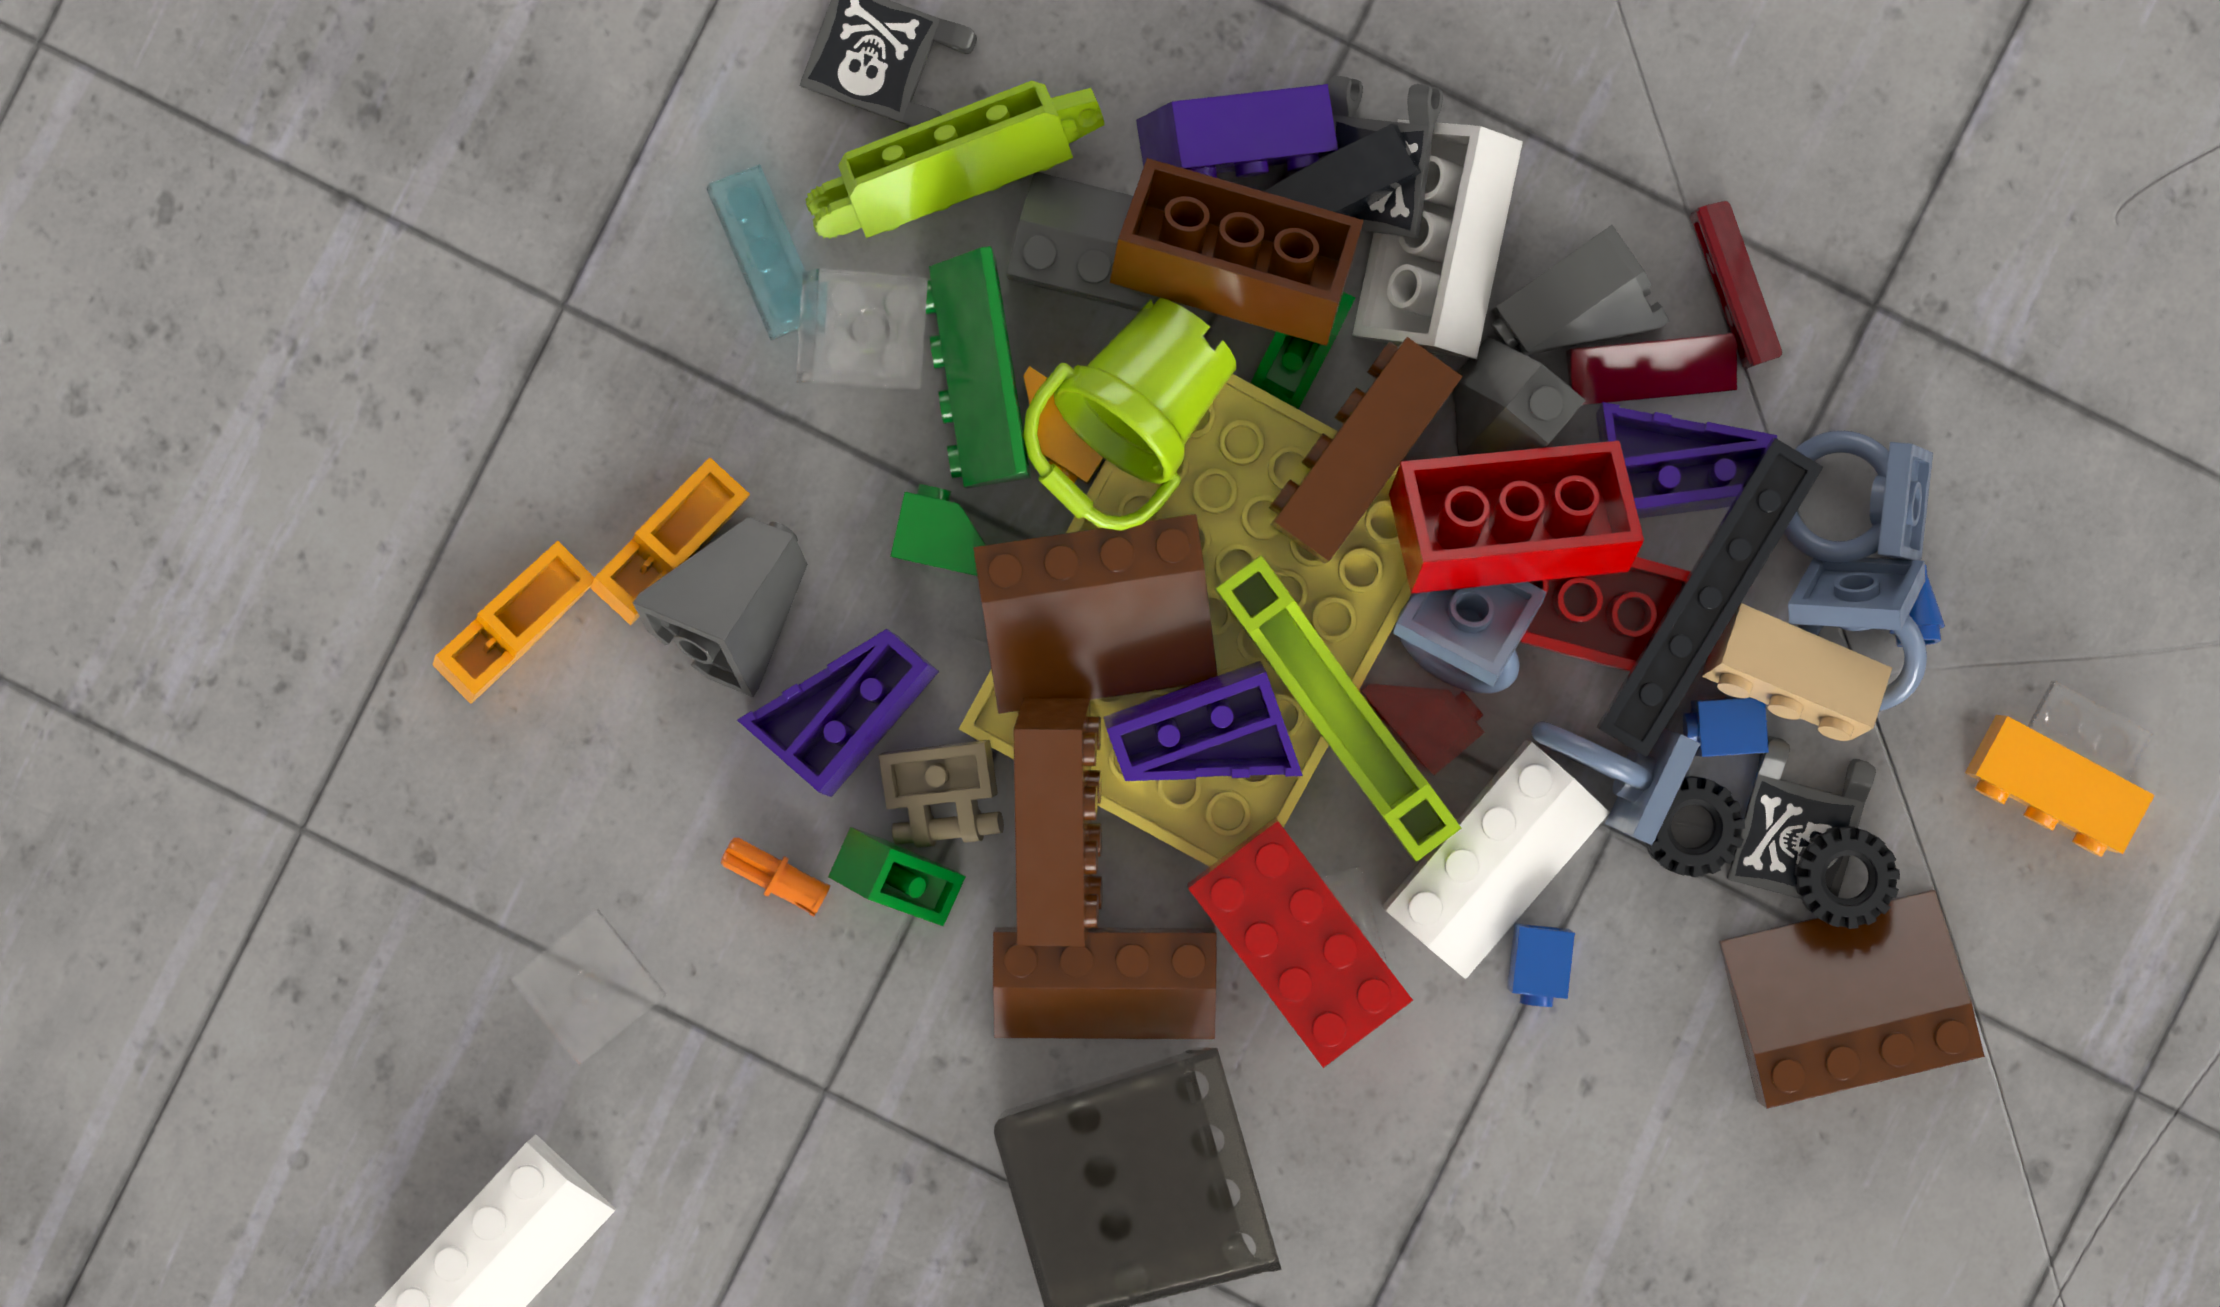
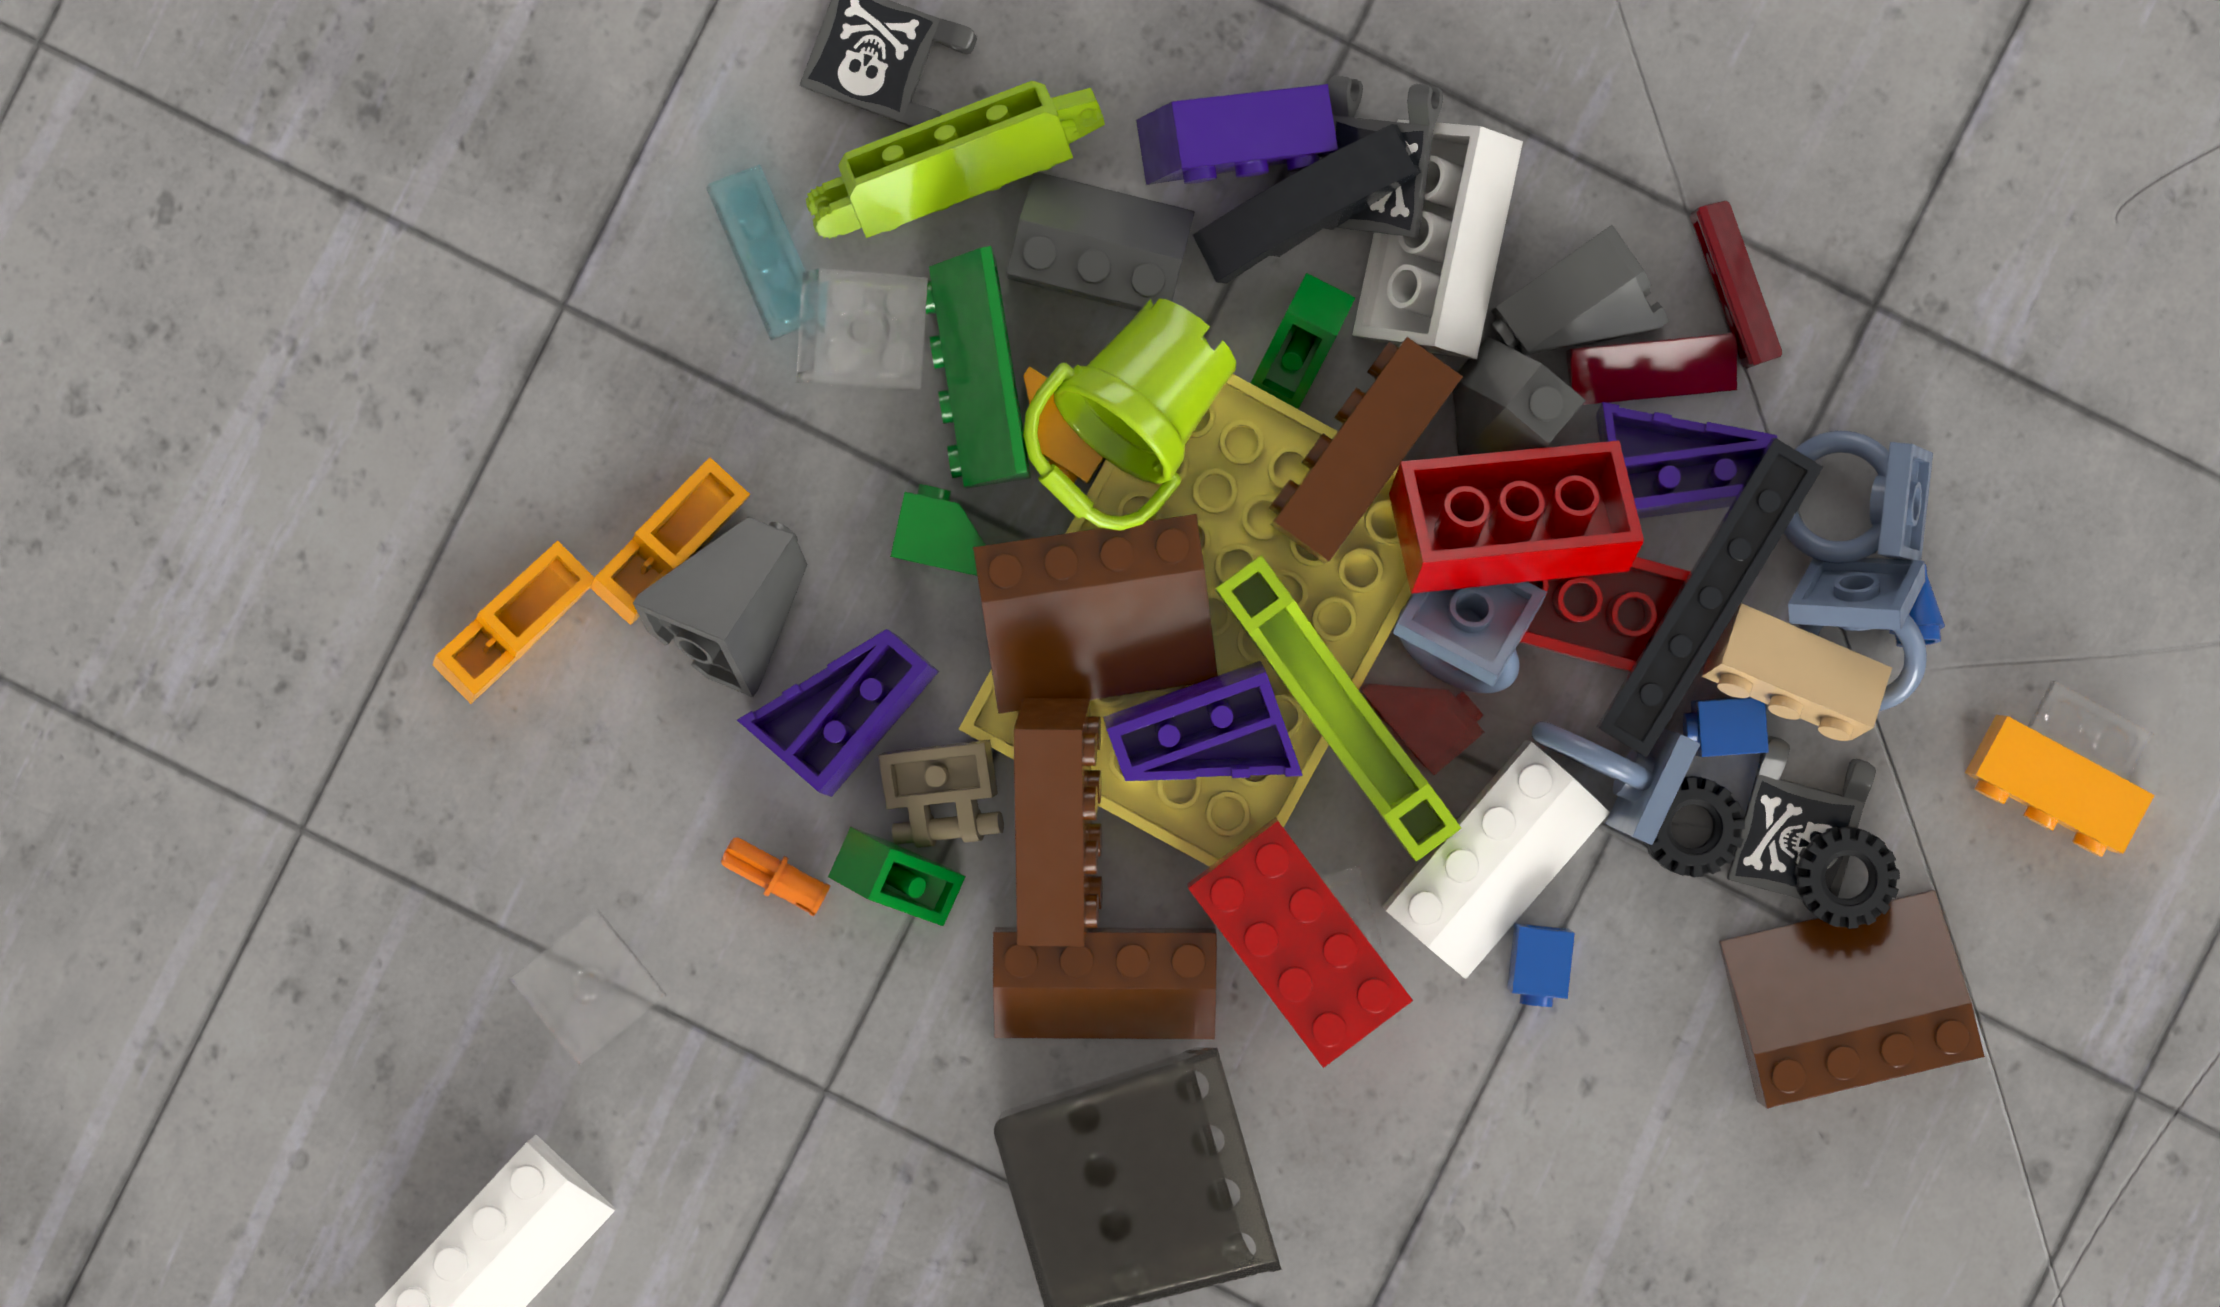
(1236, 251): reddish brown brick -> none

